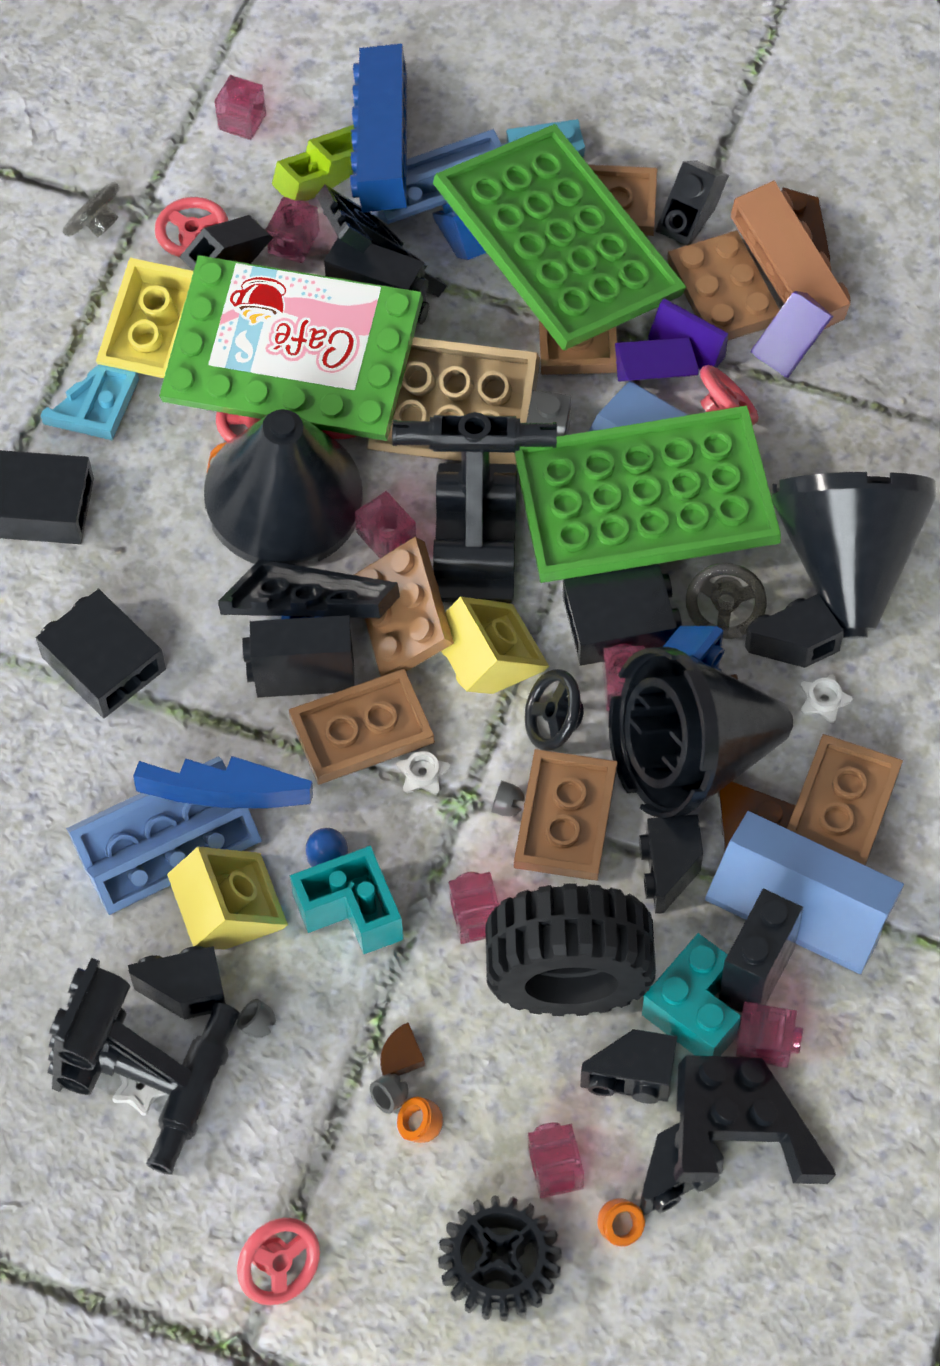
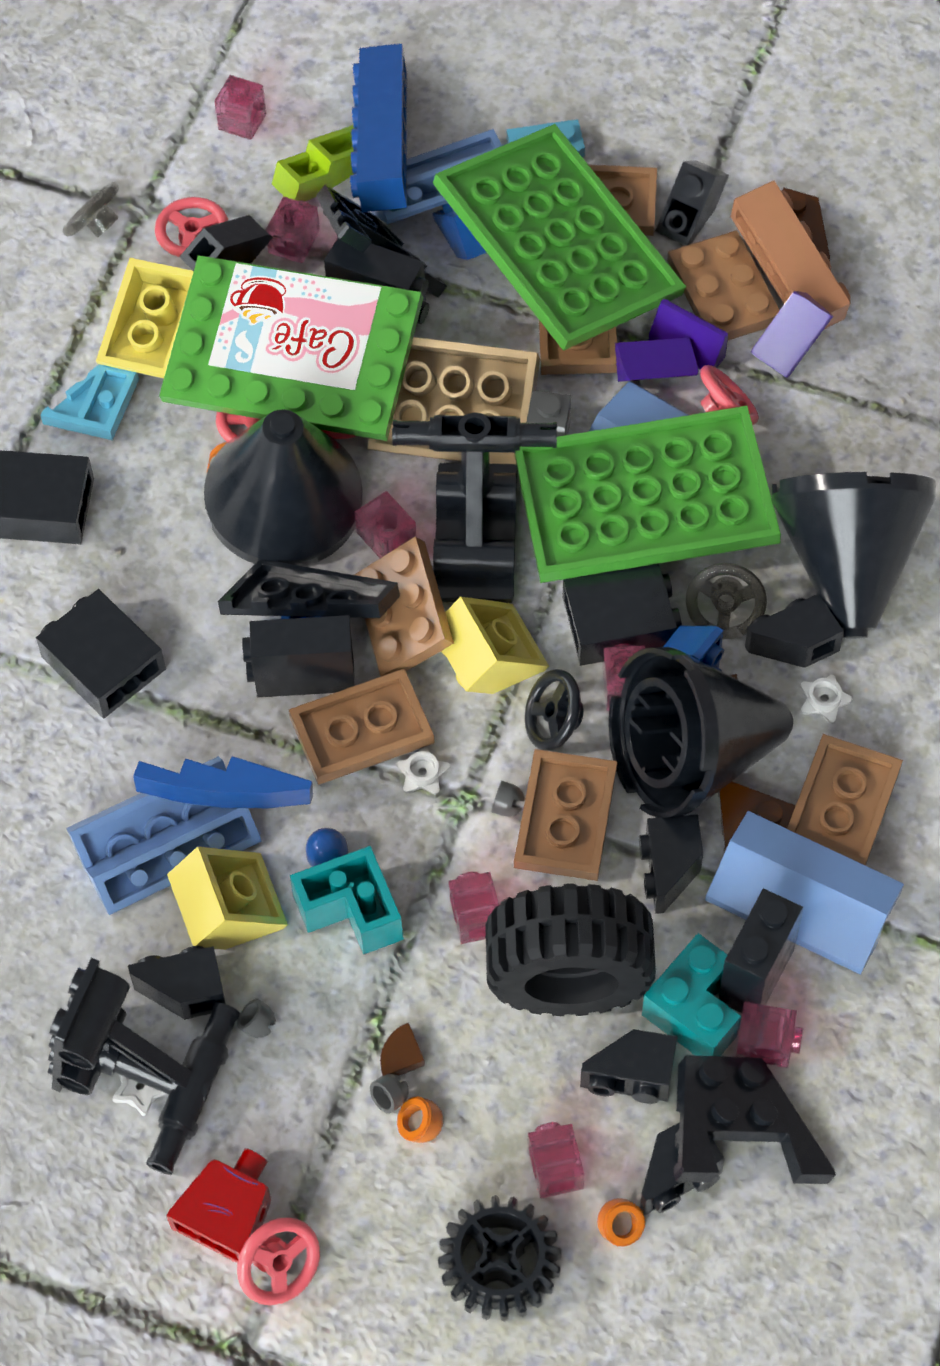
(223, 1205): none -> red torso

